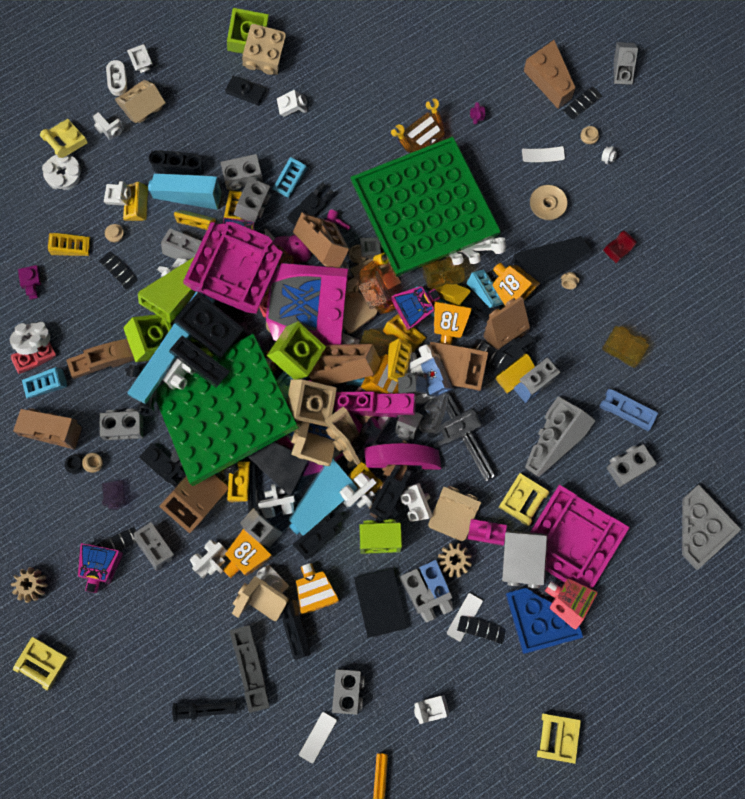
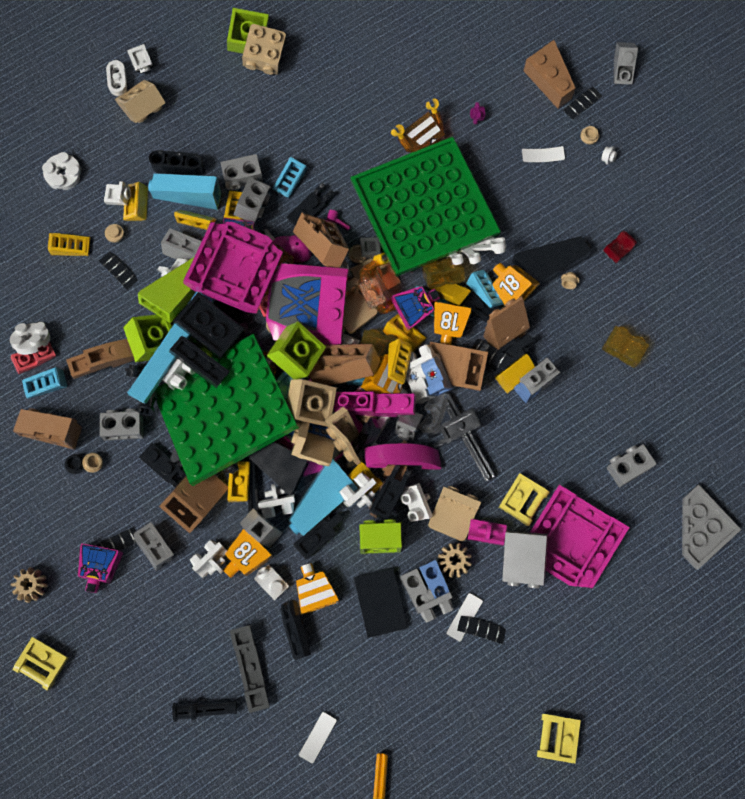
(29, 279): magenta plate -> none
(68, 134): light yellow plate -> none
(110, 130): white bracket -> none
(113, 495): clear purple bracket -> none
(245, 90): black plate -> none
(261, 597): tan bracket -> none
(291, 102): white bracket -> none
(342, 691): light grey brick -> none
(413, 384): dark grey brick -> none
(431, 709): white bracket -> none
(537, 623): blue plate -> none
(551, 195): tan dish -> none
(562, 430): light grey wedge -> none
(571, 601): coral torso -> none
(629, 410): medium blue plate -> none

